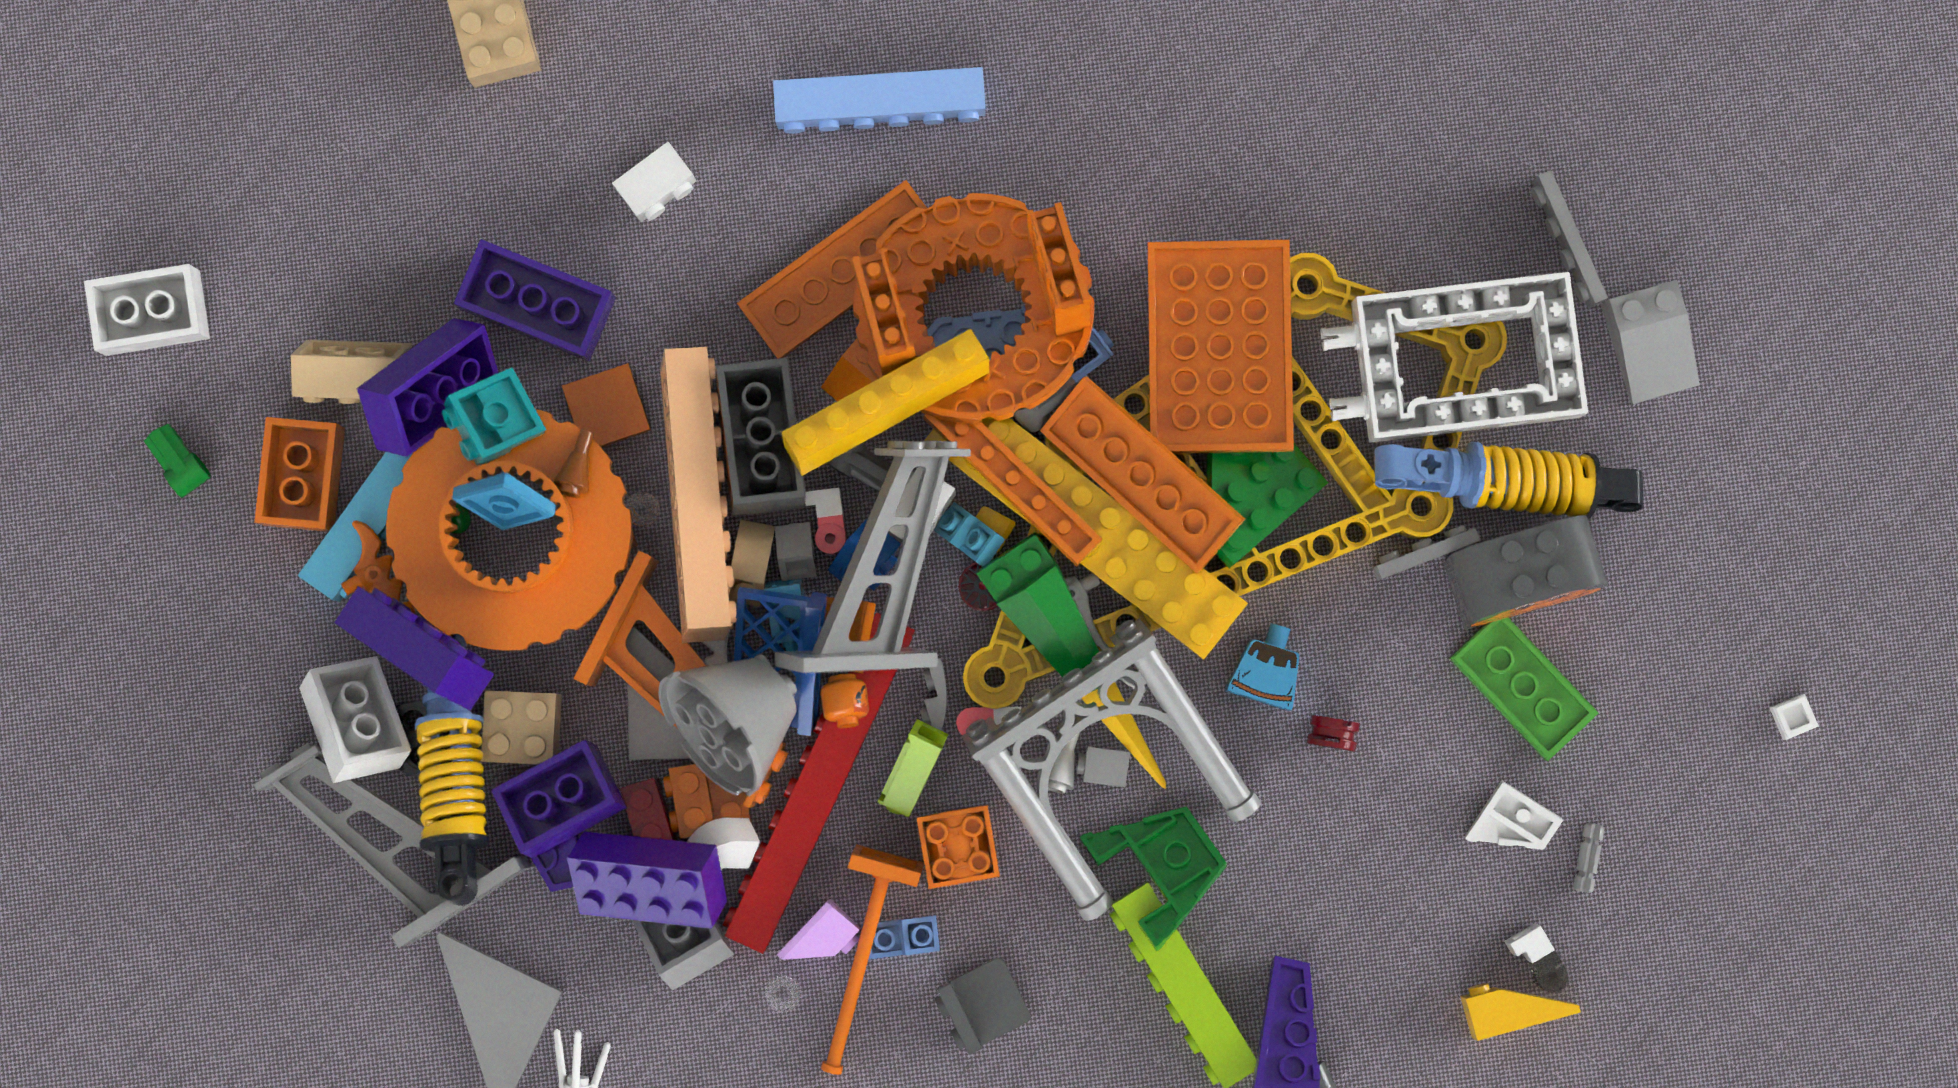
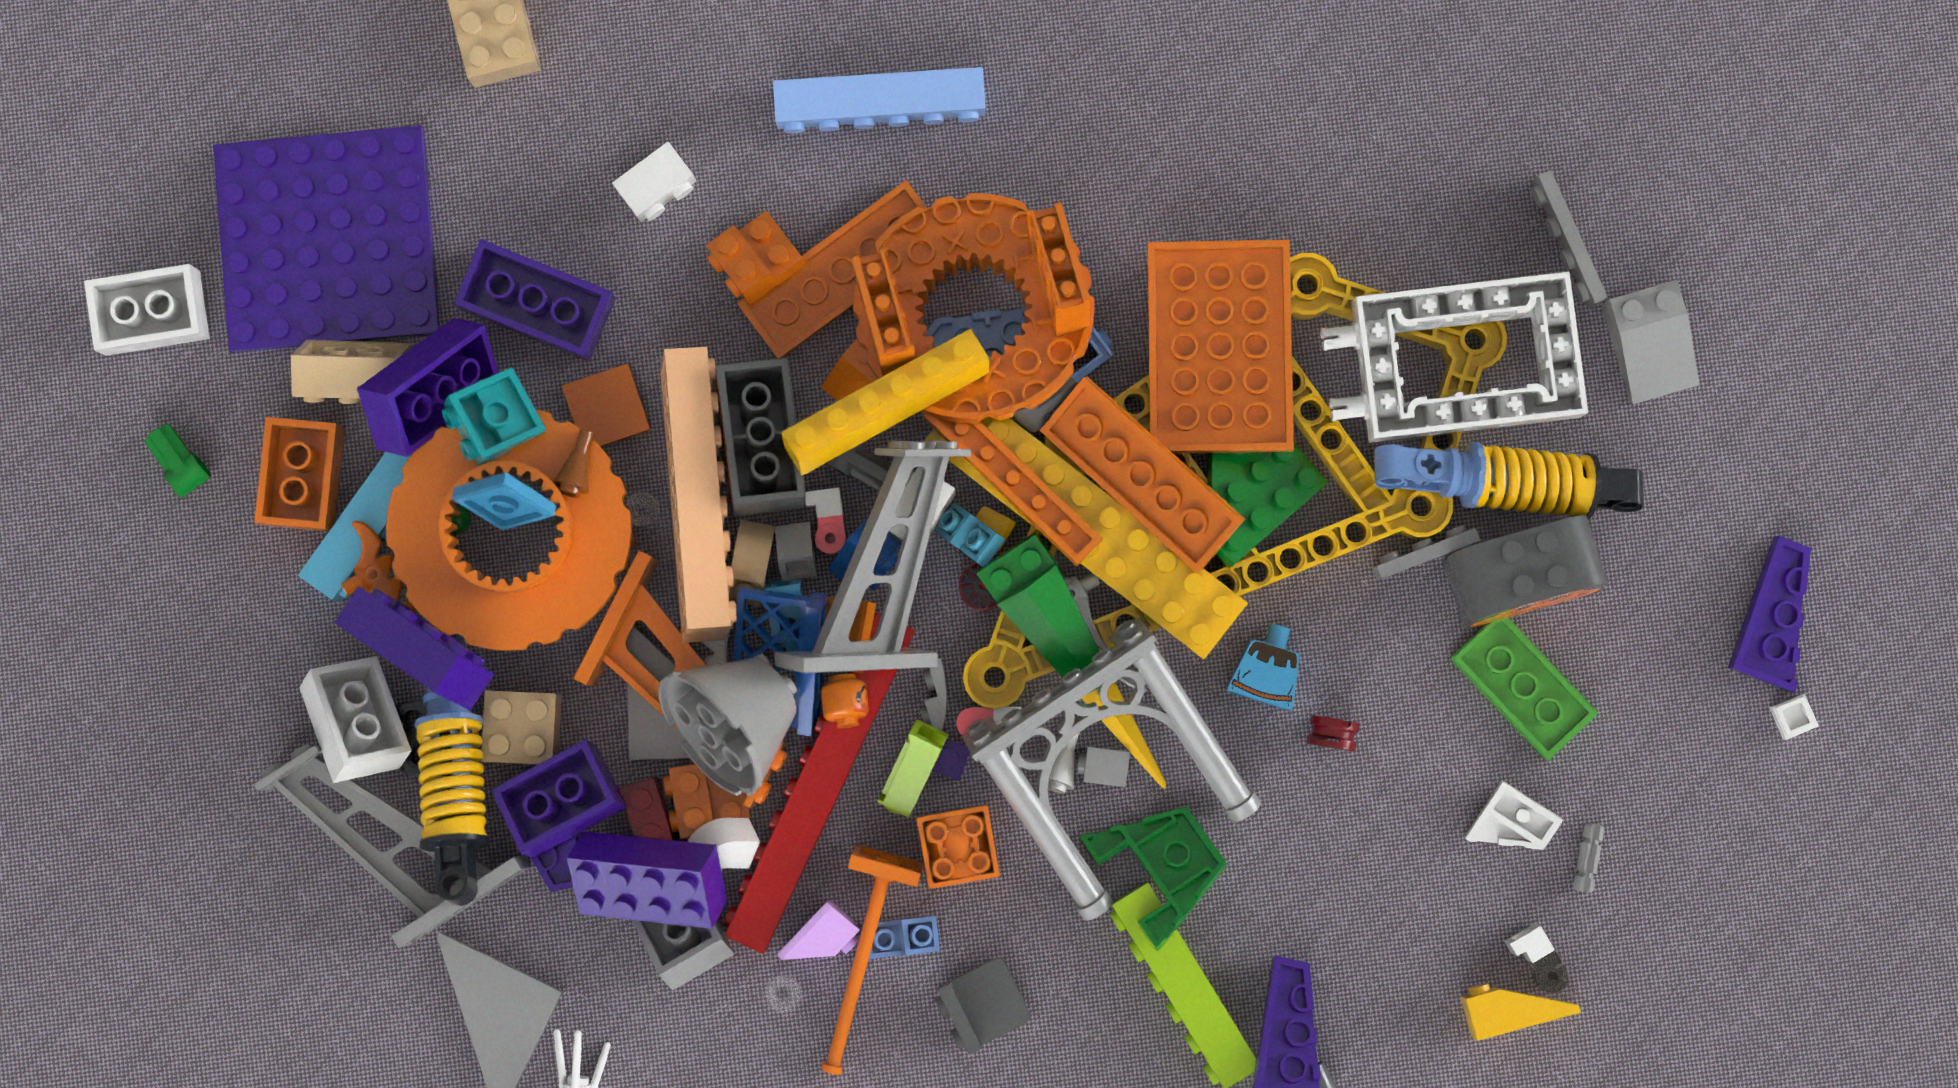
(326, 238): none -> dark purple plate
(754, 257): none -> orange plate
(952, 760): none -> dark purple plate
(1771, 628): none -> dark purple wing

